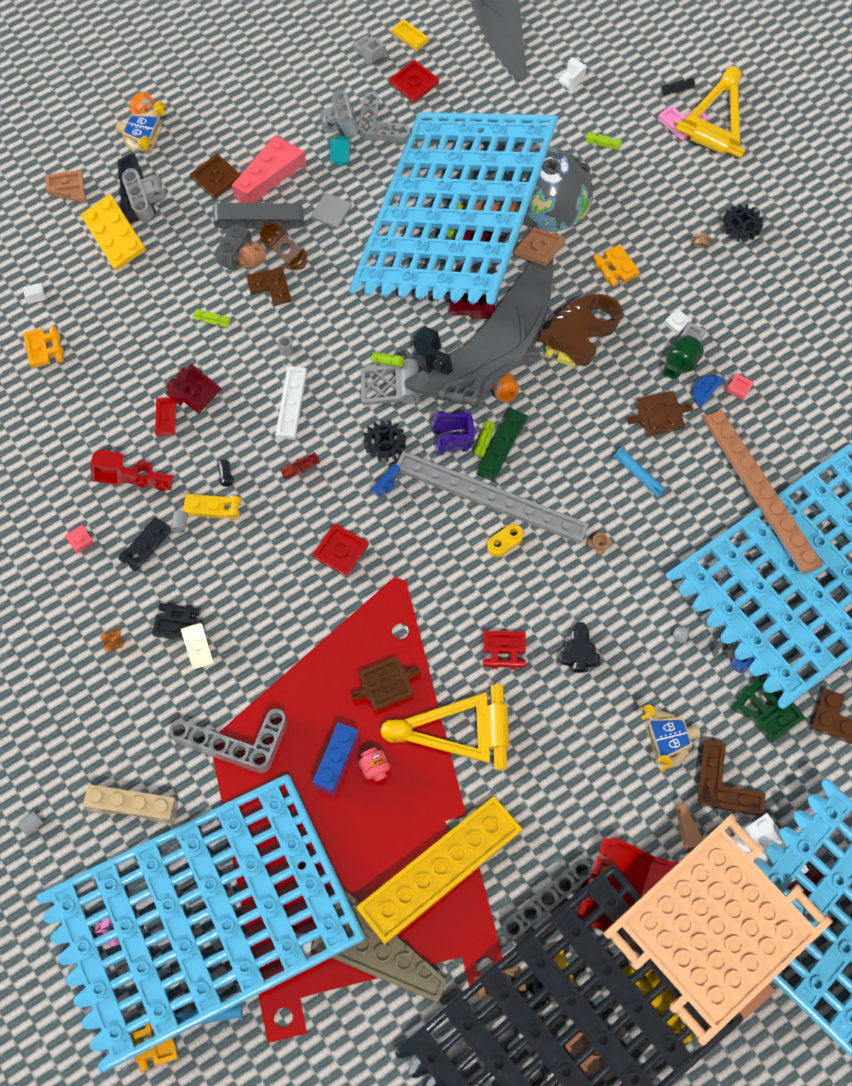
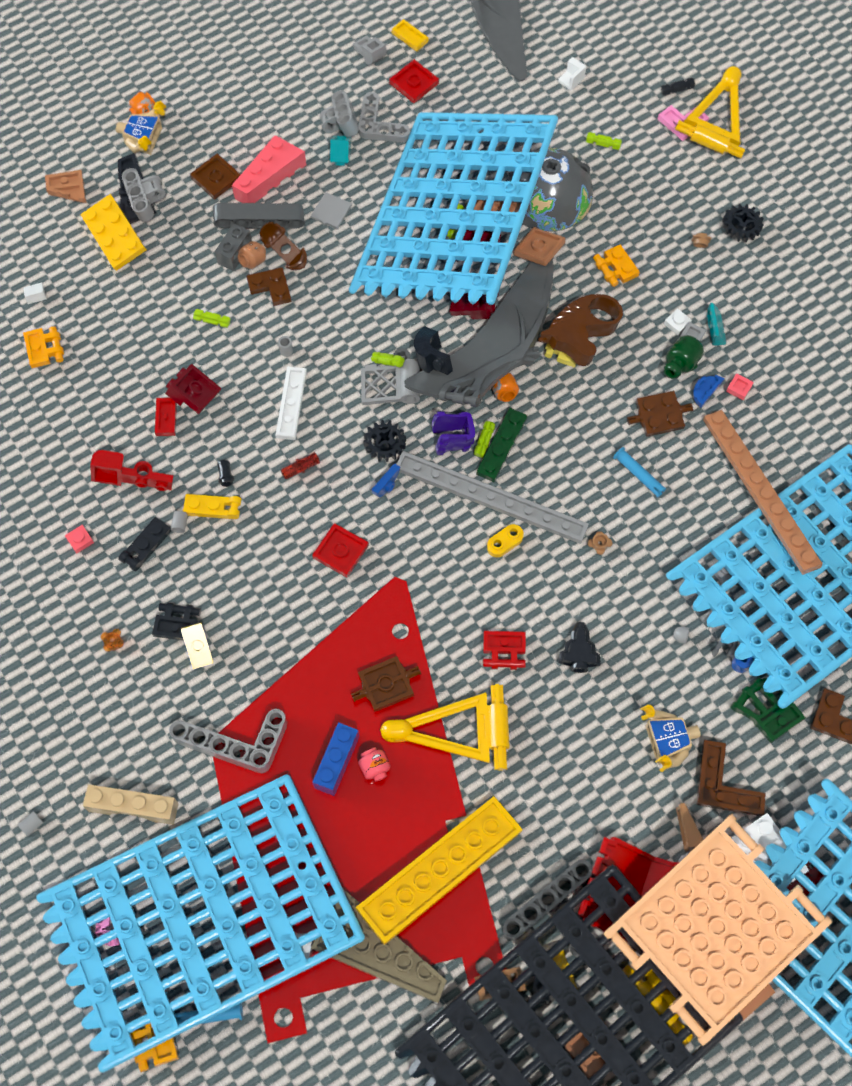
(716, 325): none -> teal slope

